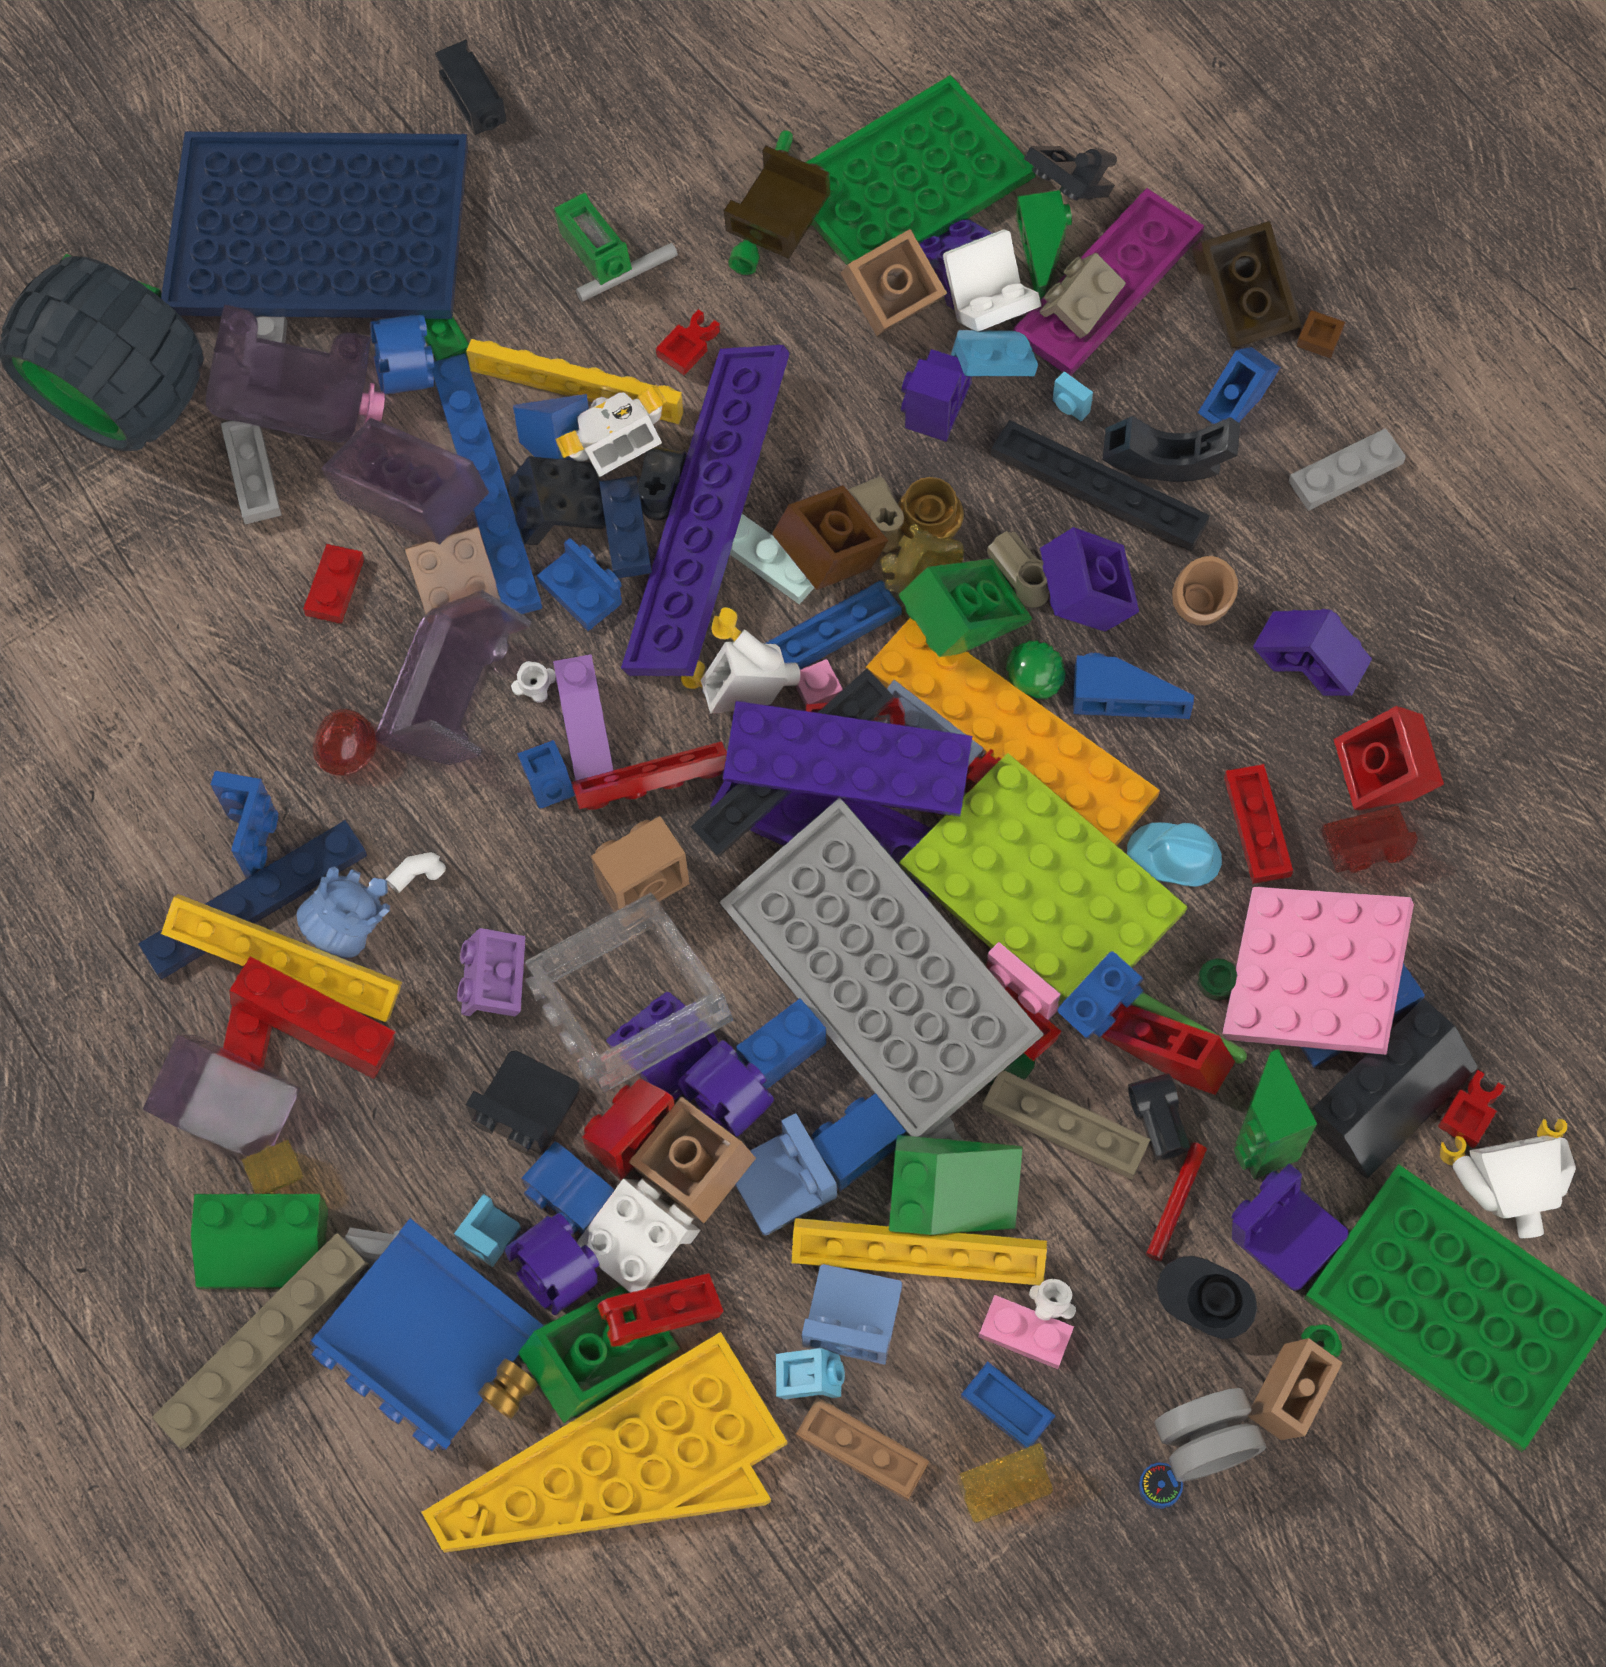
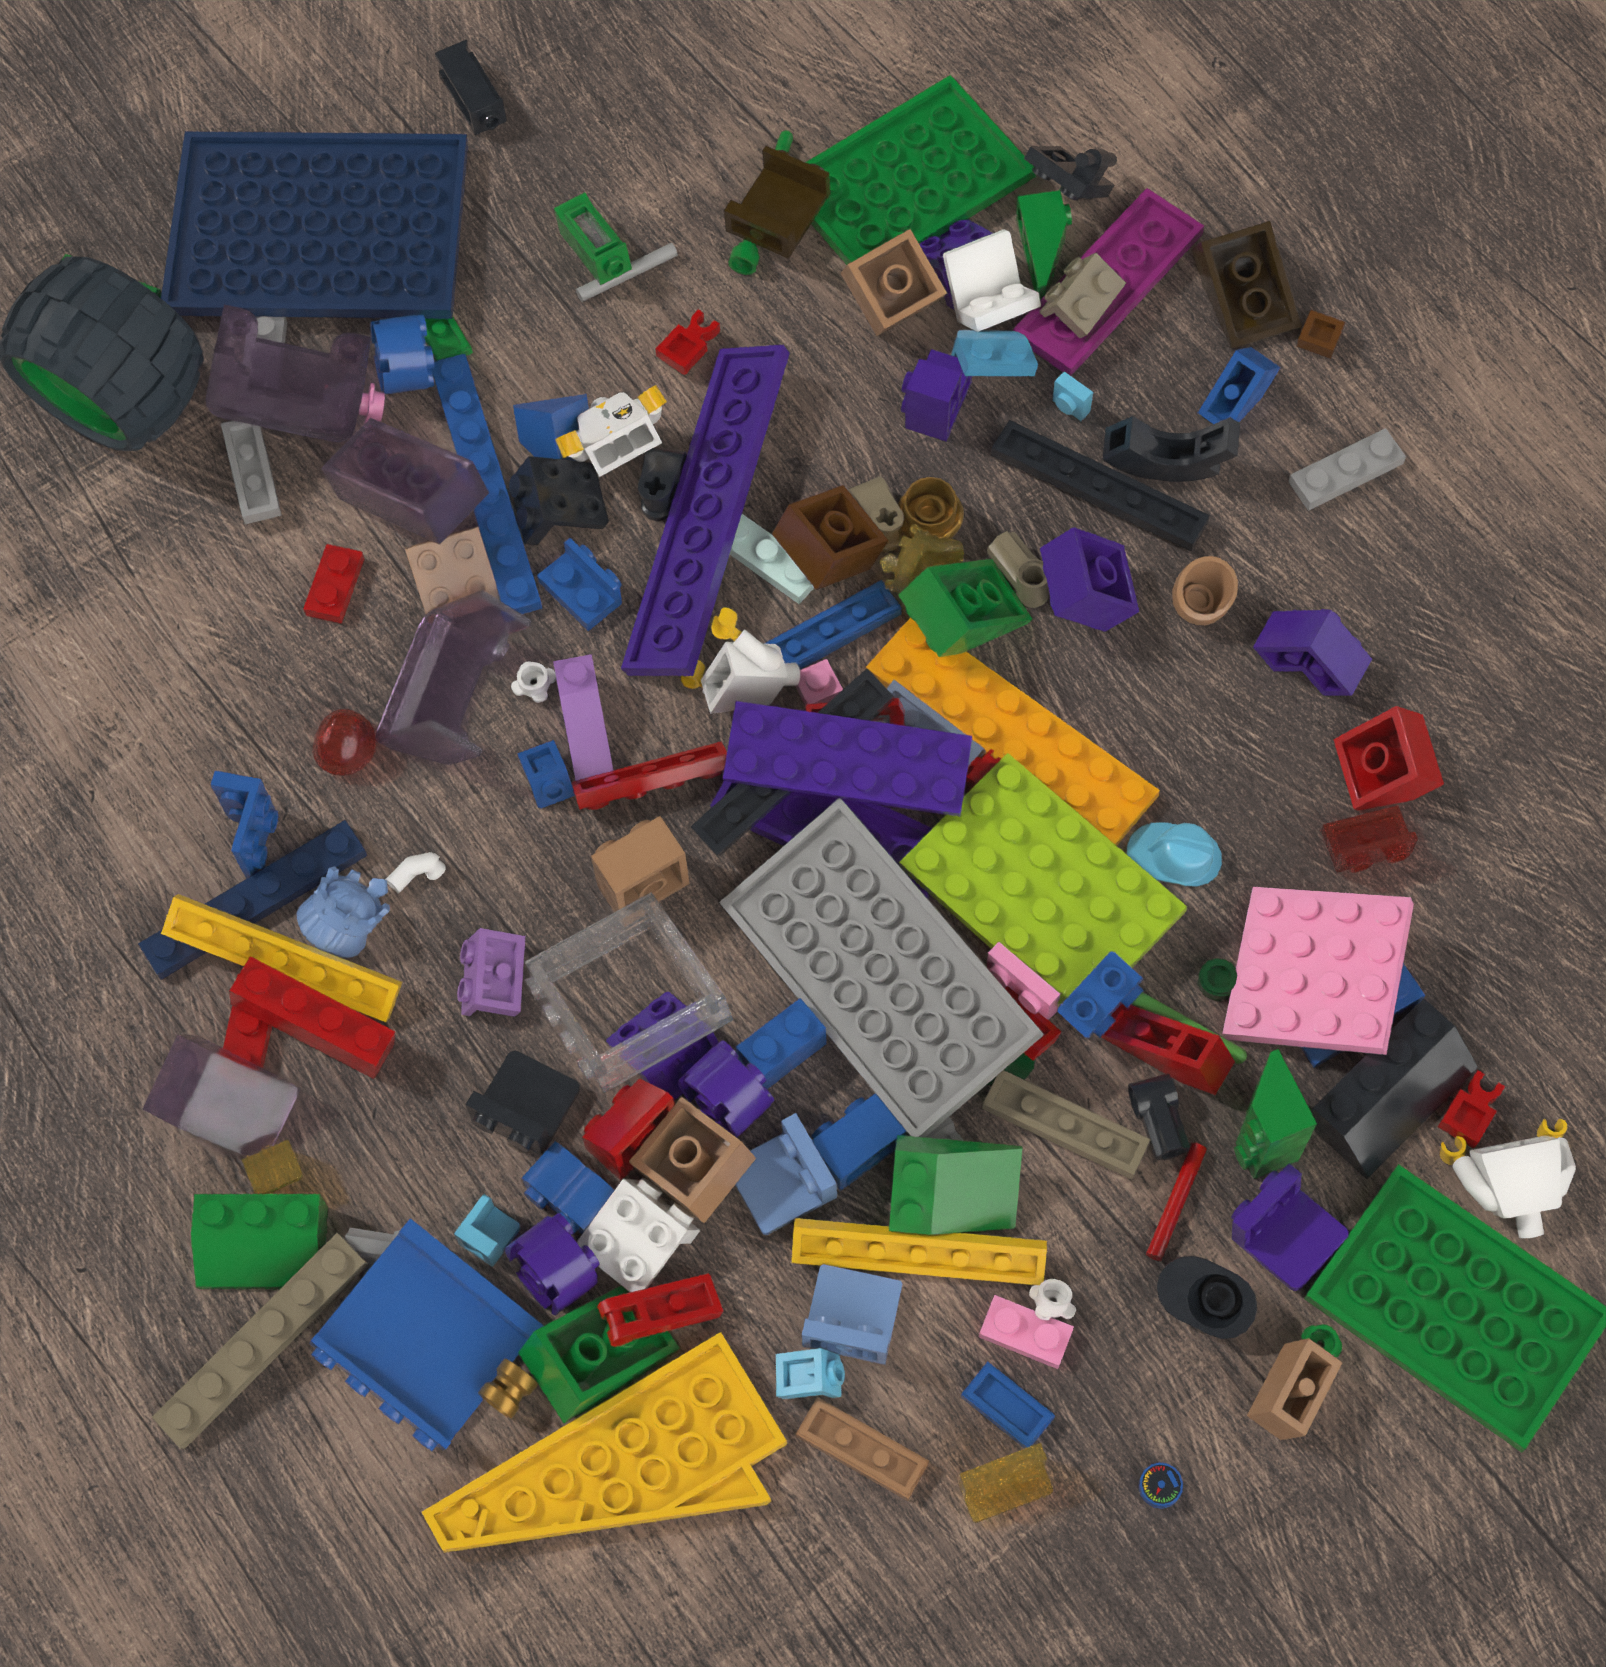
(562, 377): yellow plate -> none
(625, 527): dark blue plate -> none
(1036, 669): green hair -> none
(1120, 689): blue slope -> none
(1210, 1434): light grey wheel -> none
(1258, 824): red plate -> none

